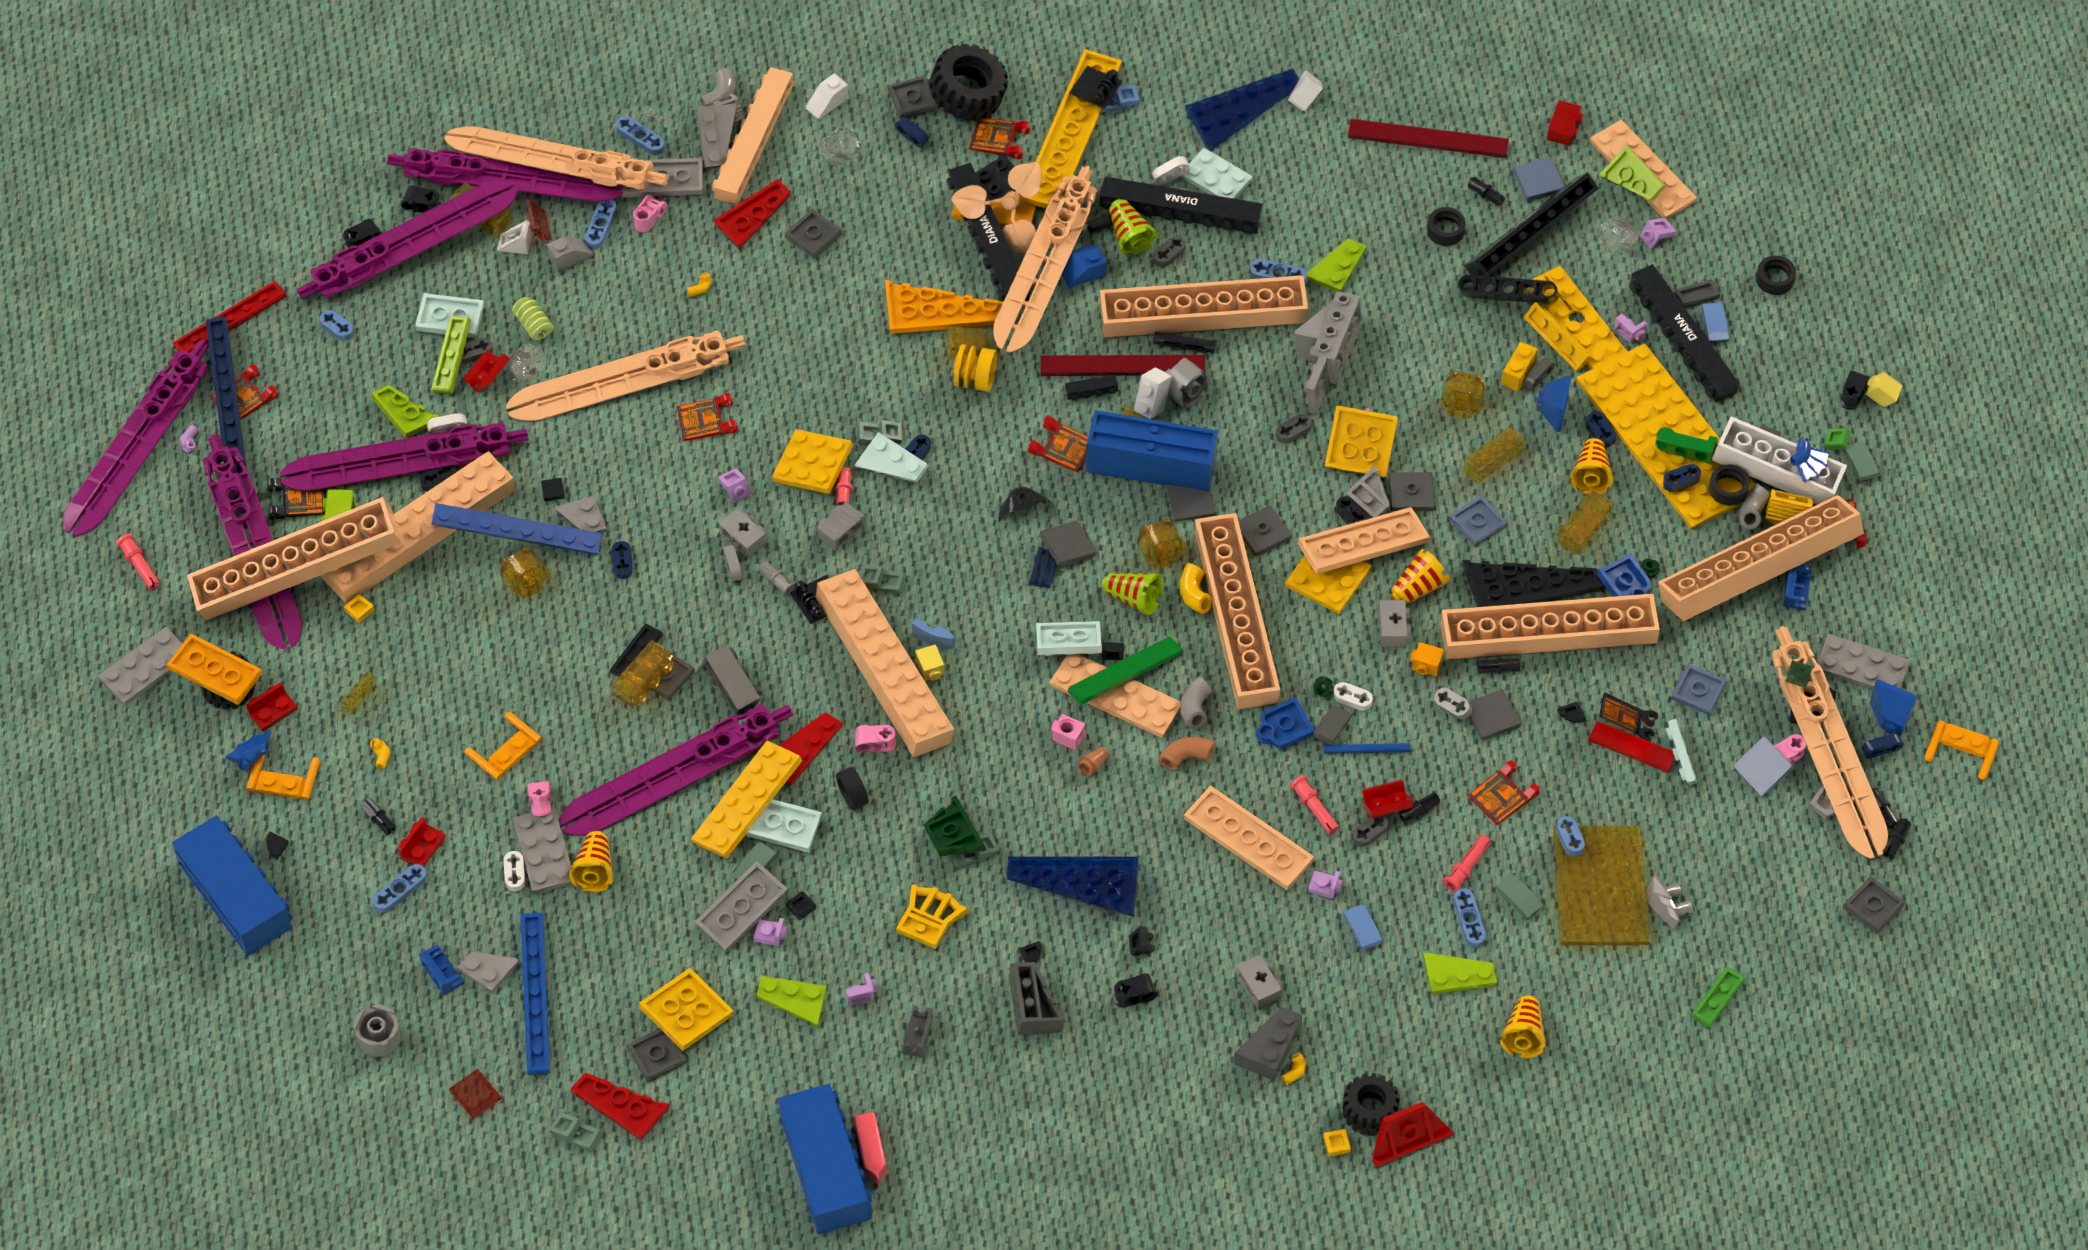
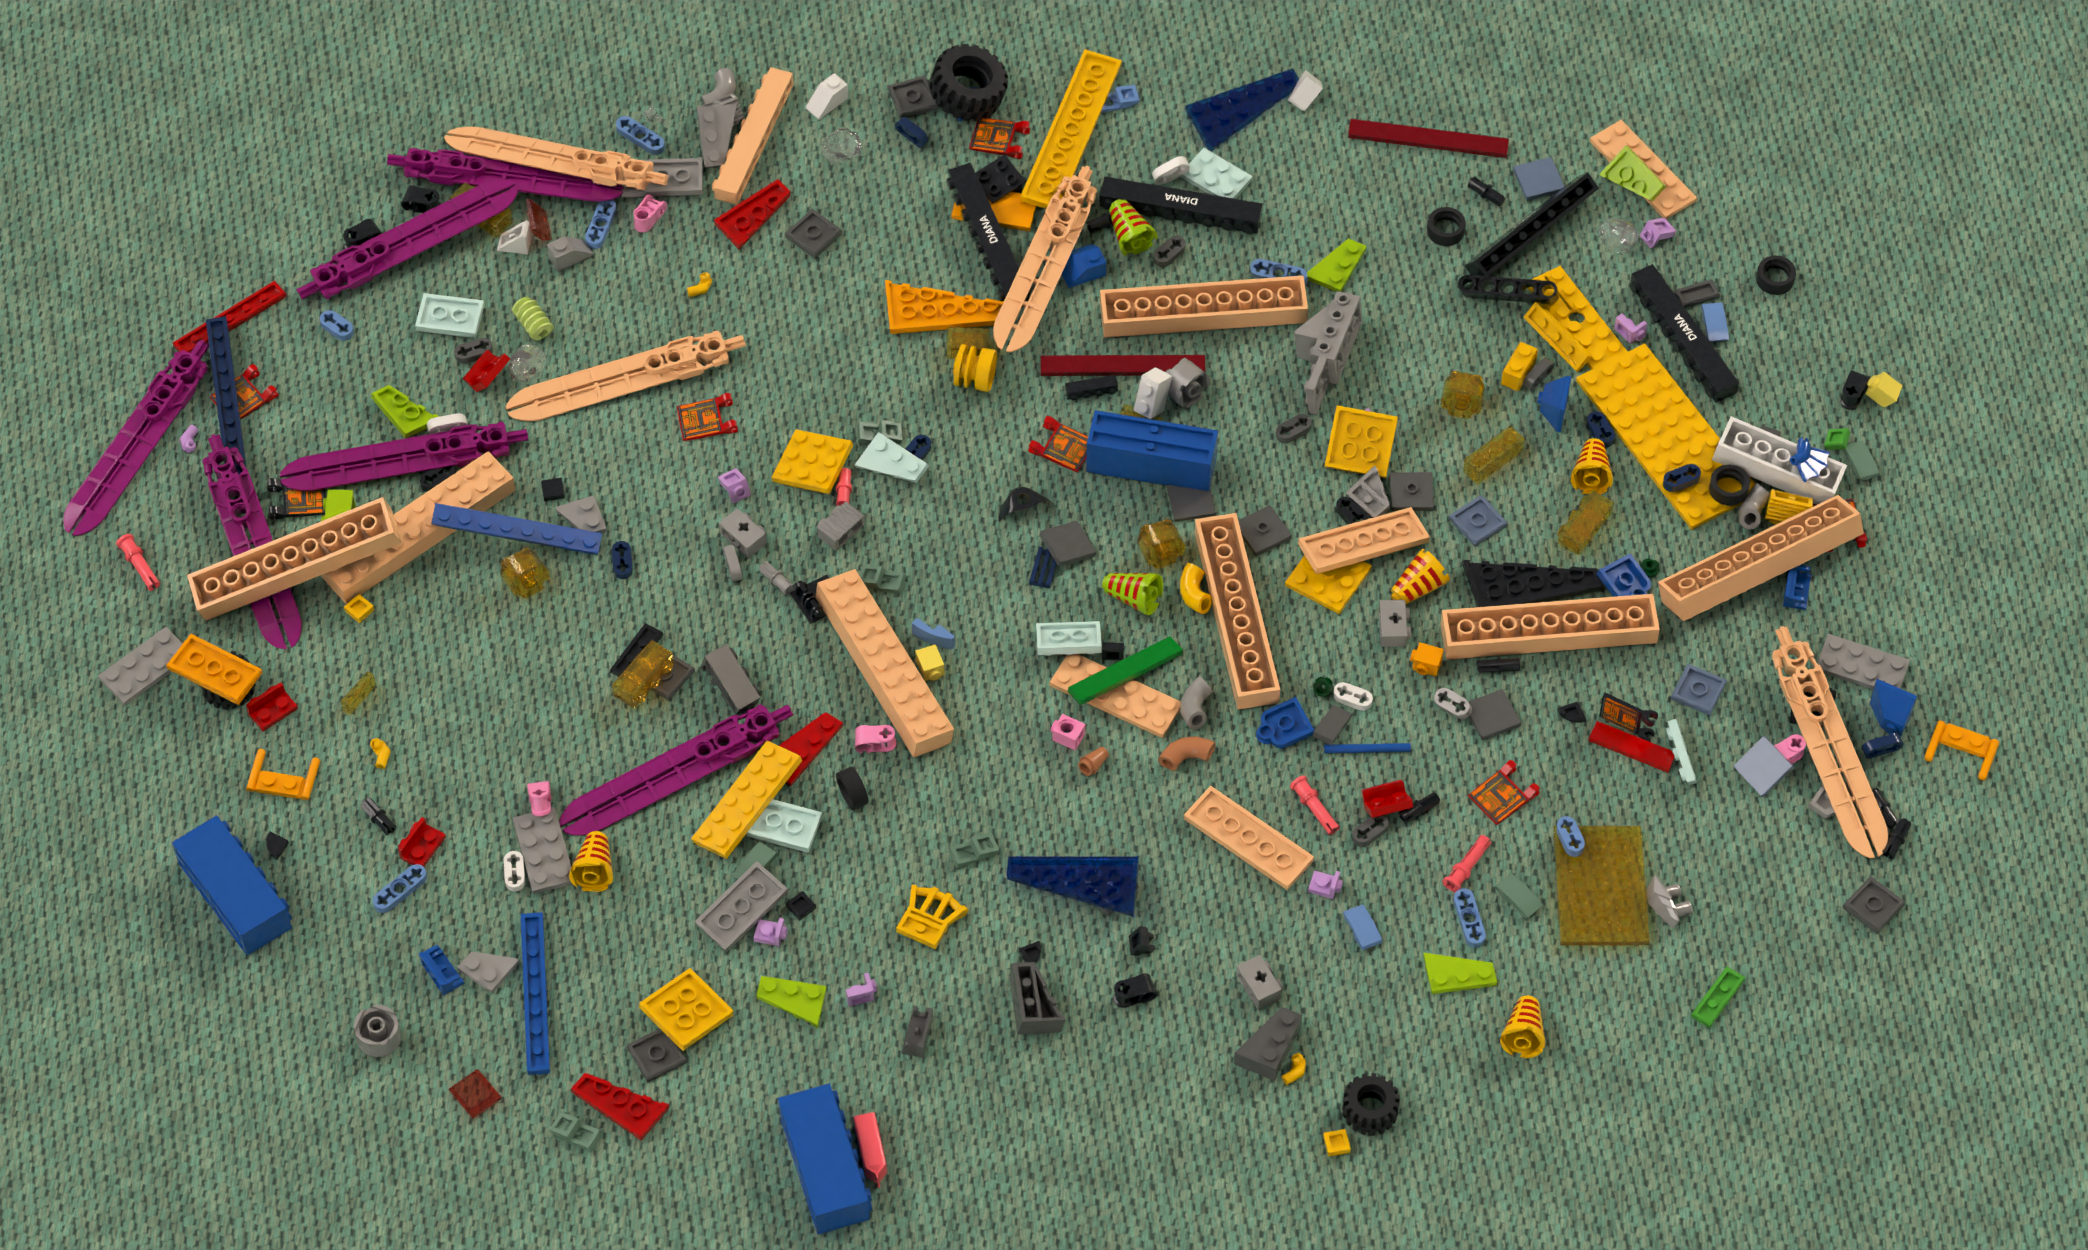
(250, 751): blue arm -> none
(451, 354): lime tile -> none
(510, 752): light orange plate -> none
(953, 831): dark green wing -> none
(1024, 179): light nougat plant -> none
(1096, 86): black hinge -> none
(1176, 341): black pin -> none
(1408, 1132): red wing -> none
(1564, 123): red brick -> none
(1685, 445): green leg -> none
(1799, 674): clear green tile -> none

